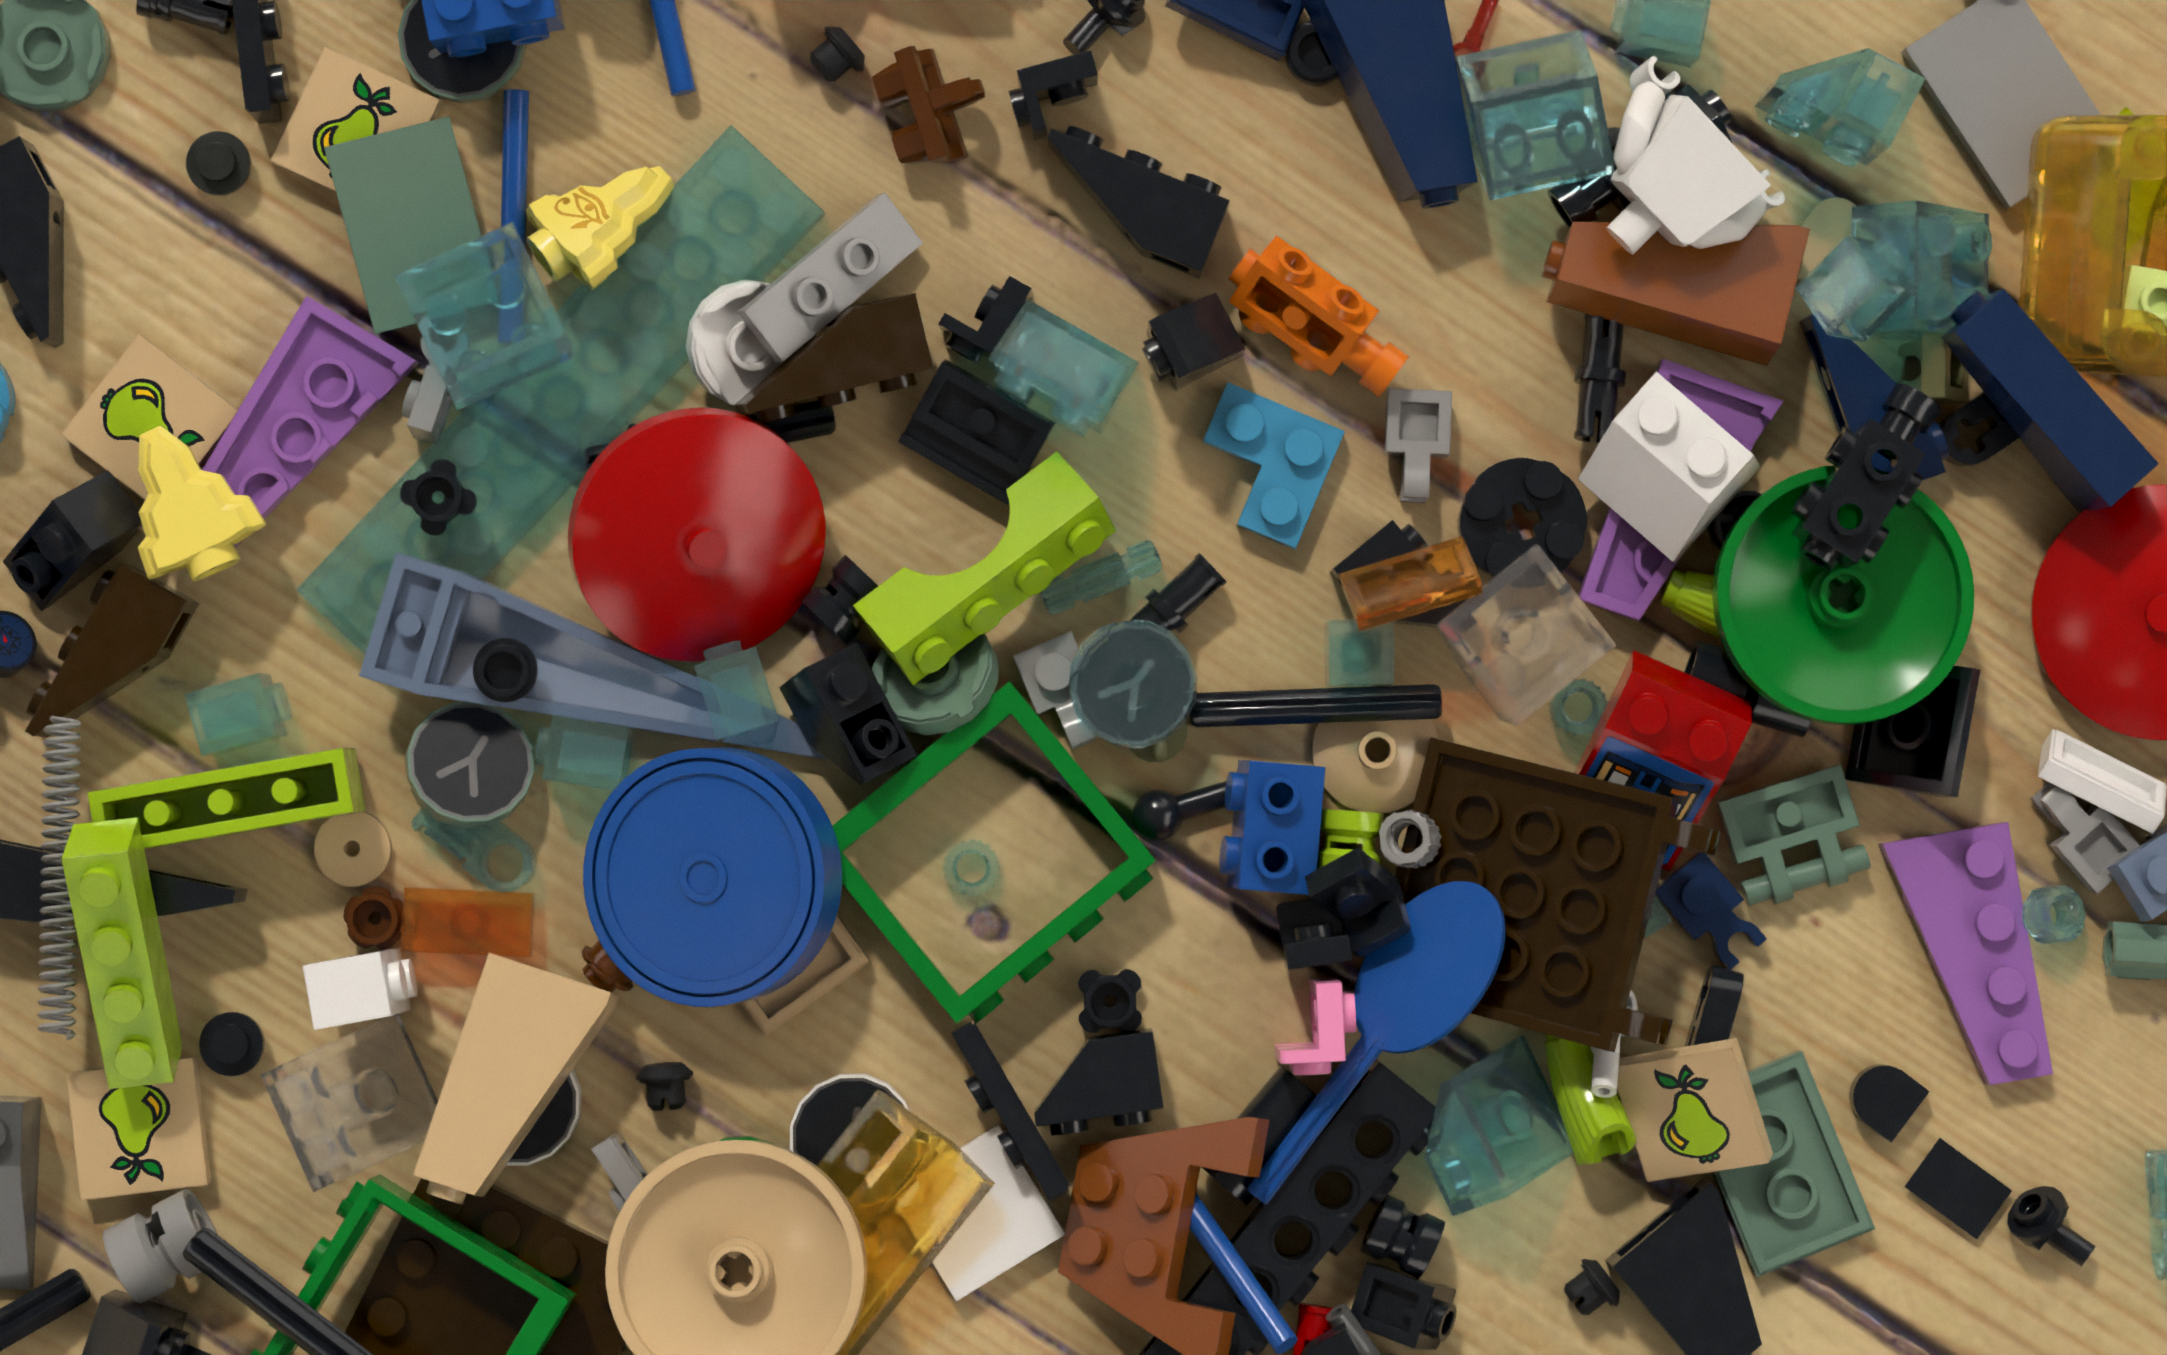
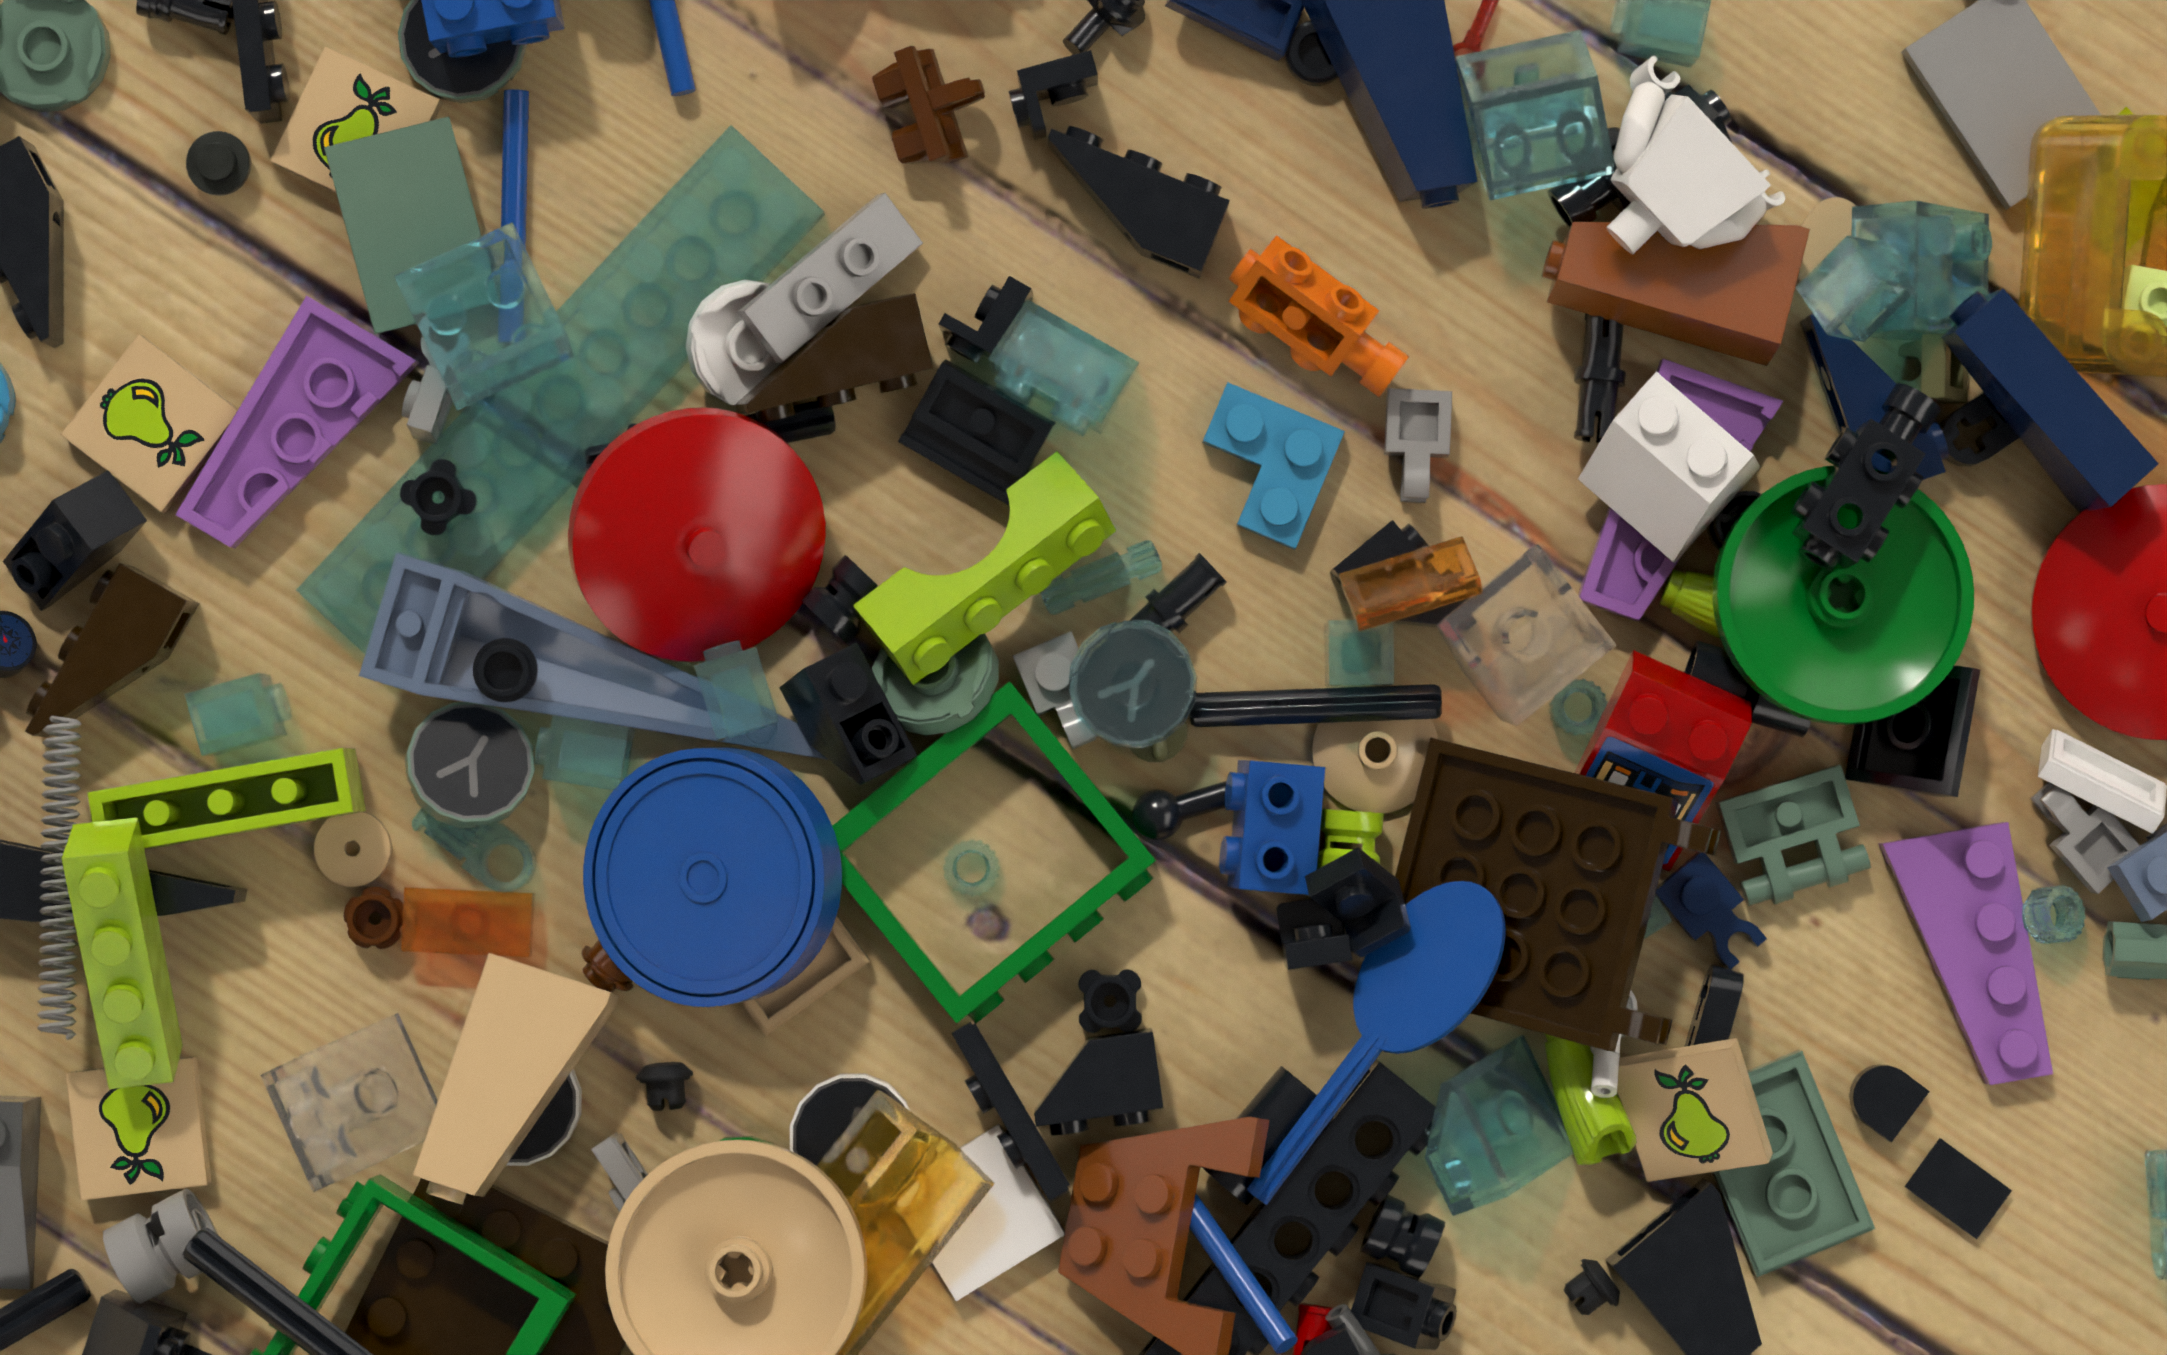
(188, 512): light yellow rock -> none
(231, 1043): black plate -> none
(359, 988): white brick -> none
(594, 225): light yellow rock -> none
(836, 54): black piece -> none
(1191, 341): black slope -> none
(1331, 1016): bright pink bracket -> none
(1390, 833): light grey axle -> none
(1540, 489): black plate -> none
(1845, 103): clear light blue slope -> none
(2044, 1223): black plate -> none

